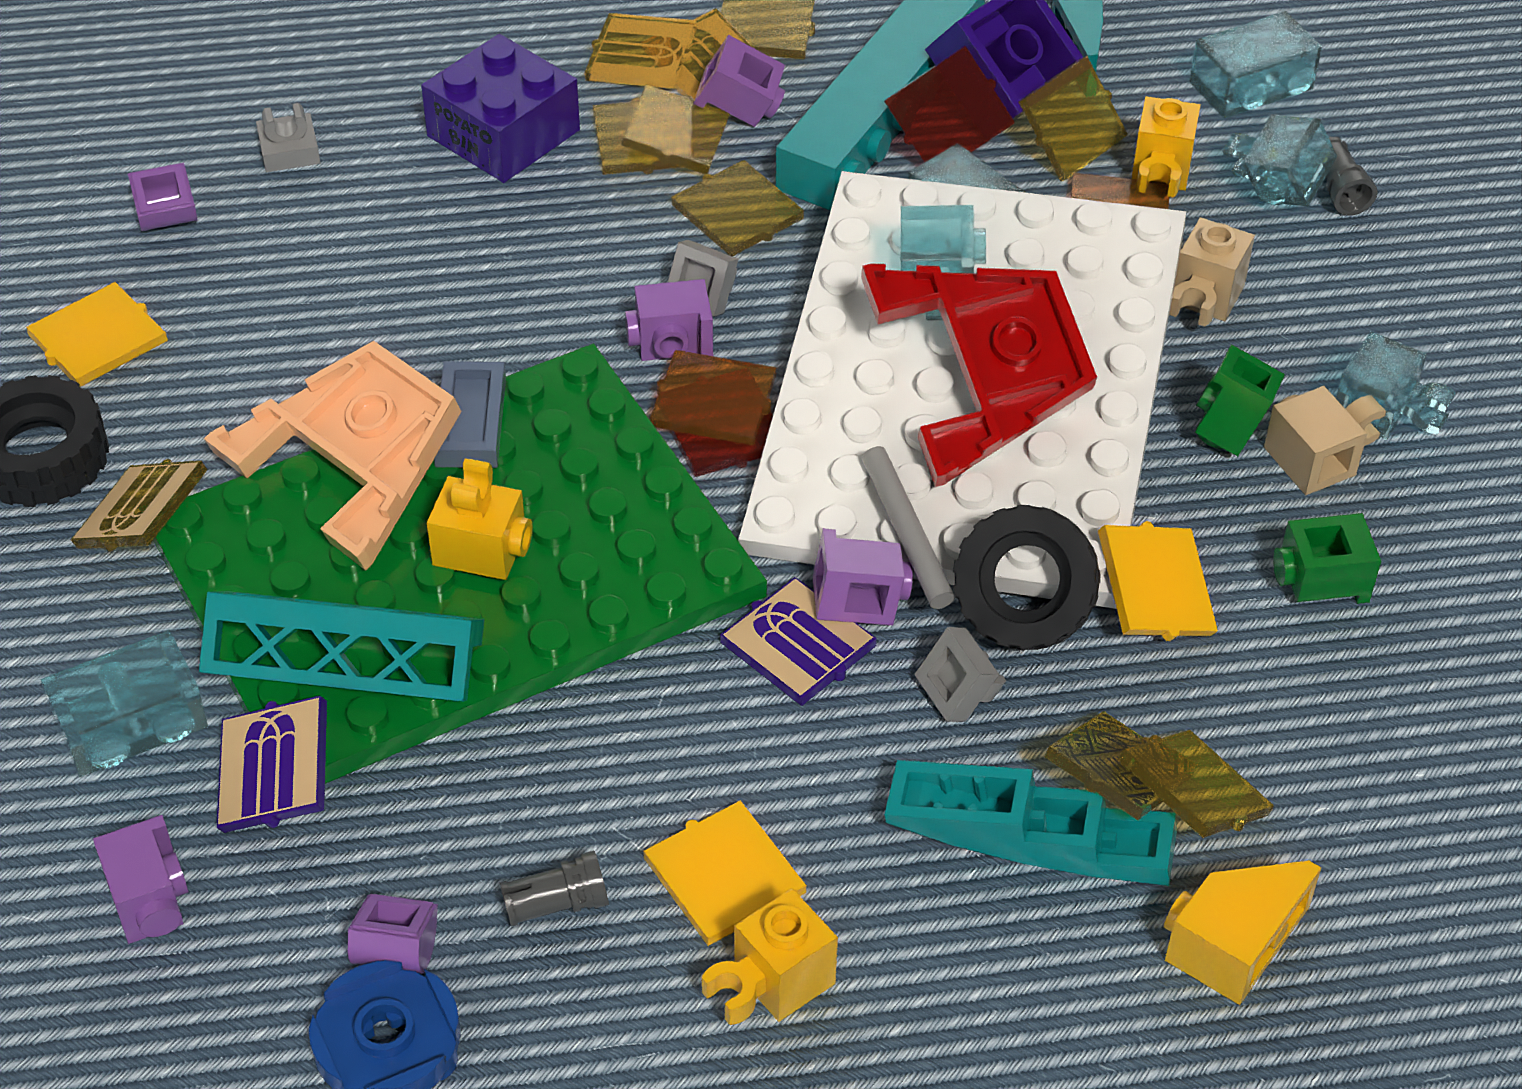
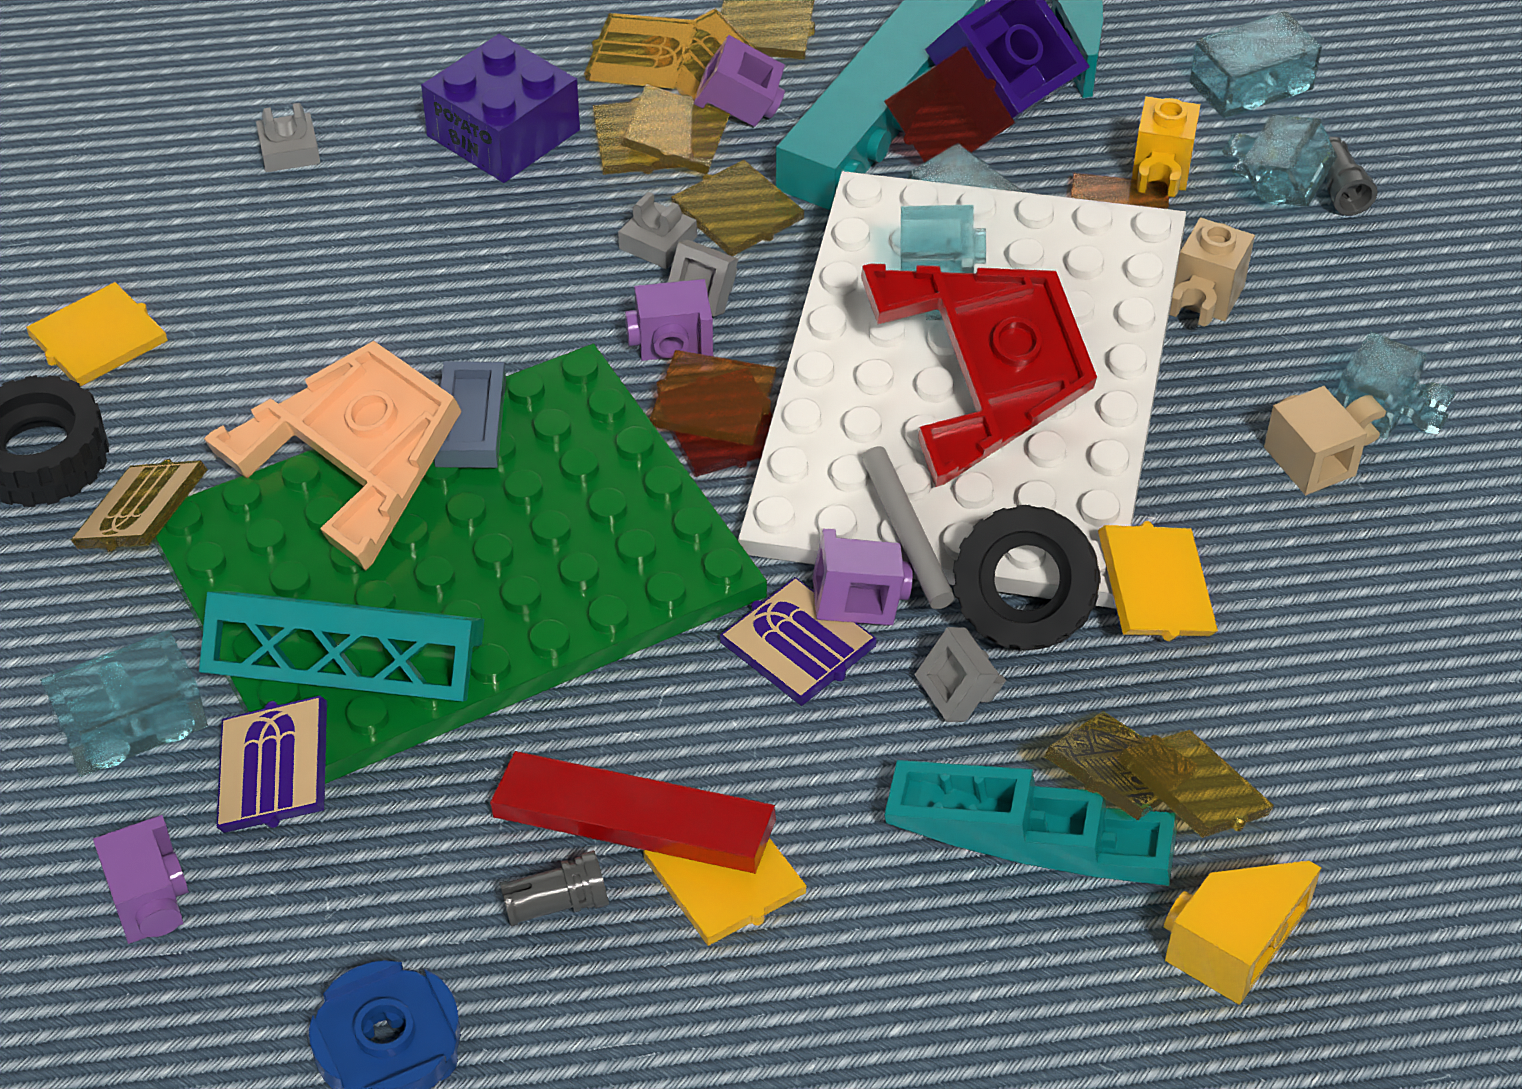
(162, 196): medium lavender brick -> none
(393, 931): medium lavender brick -> none
(478, 524): yellow brick -> none
(634, 811): none -> red tile
(656, 231): none -> light grey tile
(779, 957): yellow brick -> none
(1073, 118): clear yellow piece -> none
(1236, 400): green brick -> none
(1328, 558): green brick -> none

